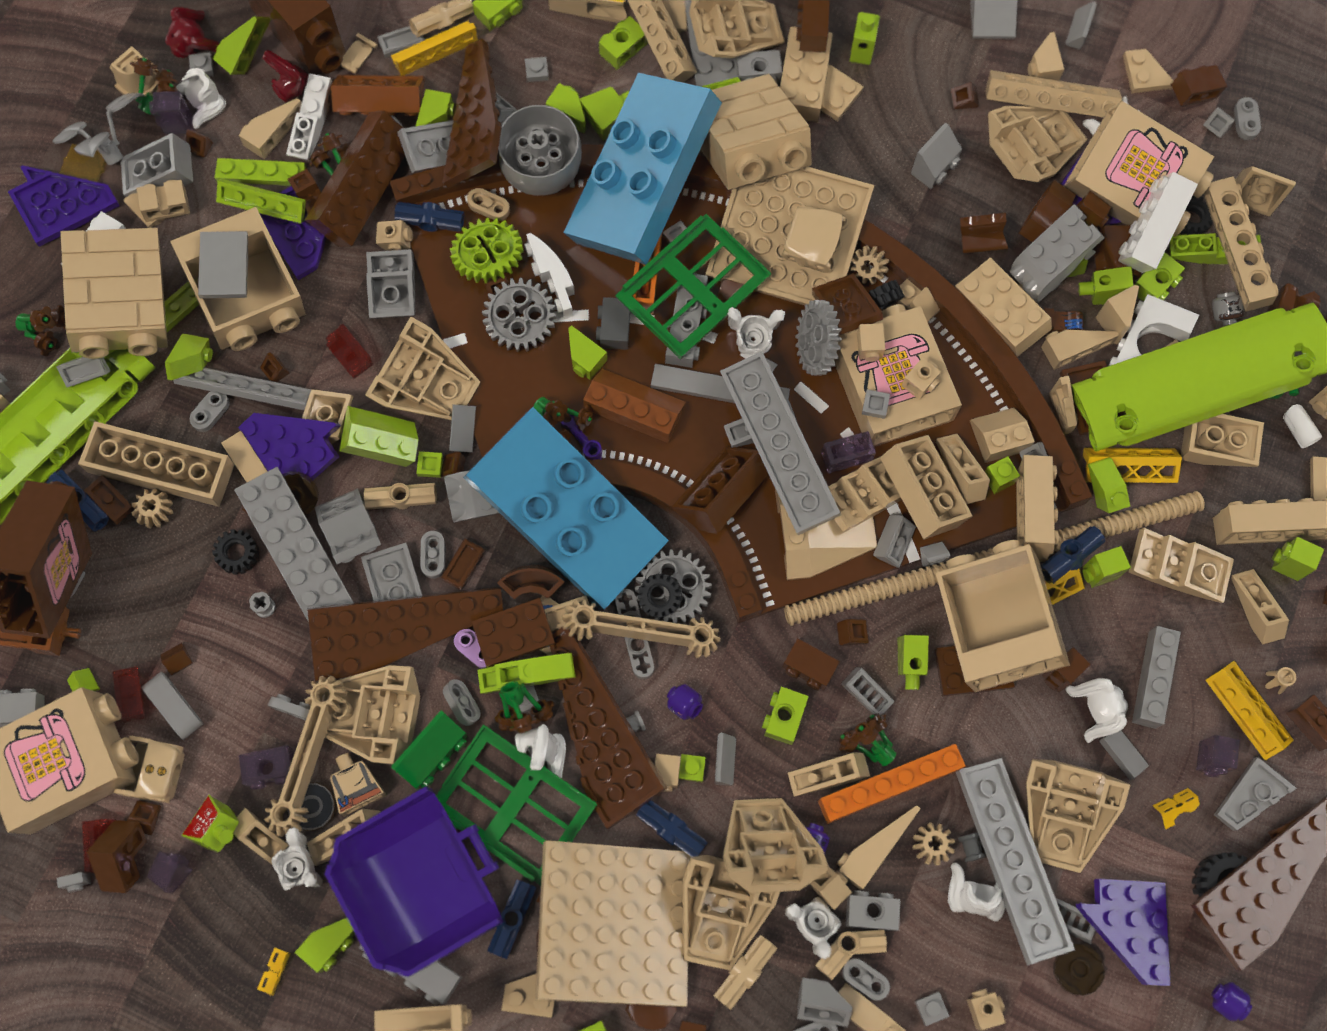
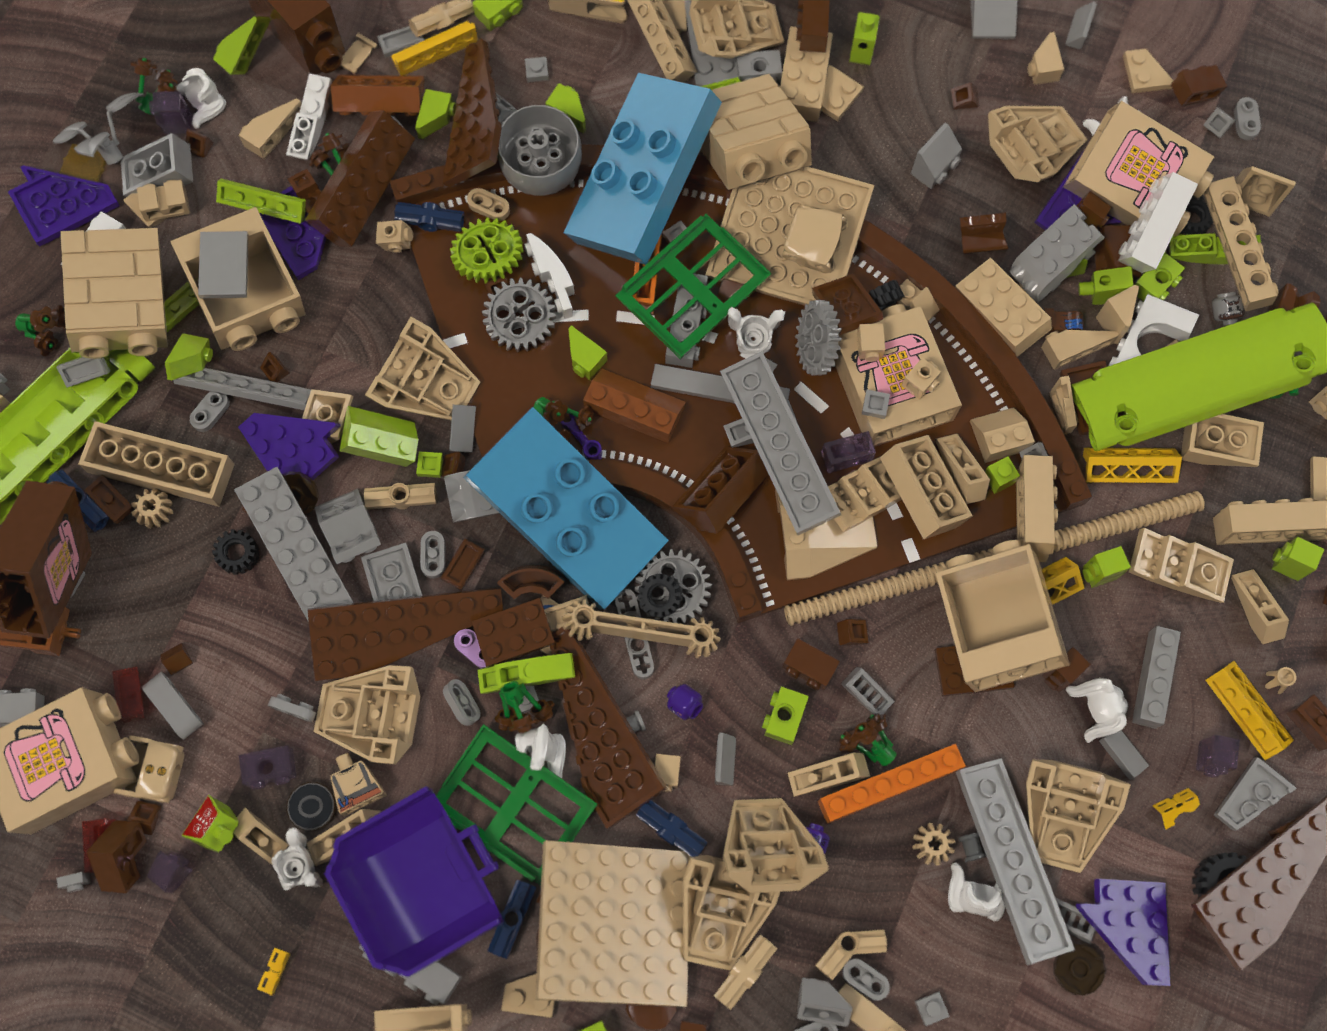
(84, 679): lime slope -> none
(126, 78): tan container -> none
(186, 34): dark red hair -> none
(203, 61): light grey plate -> none
(244, 456): tan tile -> none
(257, 171): lime plate -> none
(262, 597): light grey bush -> none
(292, 78): dark red hair -> none
(306, 755): tan arm -> none
(325, 944): lime slope -> none
(348, 351): clear red hinge -> none
(391, 283): light grey slope -> none
(426, 145): light grey plate -> none
(430, 751): green slope -> none
(603, 109): lime torso -> none
(614, 324): dark grey brick -> none
(619, 53): lime brick -> none
(692, 768): lime plate -> none
(818, 932): white hair -> none
(834, 888): tan brick -> none
(865, 859): tan slope -> none
(872, 256): tan gear -> none
(888, 911): light grey brick -> none
(894, 540): light grey slope -> none
(916, 649): lime torso -> none
(934, 554): light grey slope -> none
(986, 1009): tan brick -> none
(1048, 209): reddish brown brick -> none
(1051, 94): tan brick -> none
(1072, 554): dark blue piece -> none
(1108, 486): lime slope -> none
(1231, 1001): dark purple head -> none
(1301, 426): white arm -> none

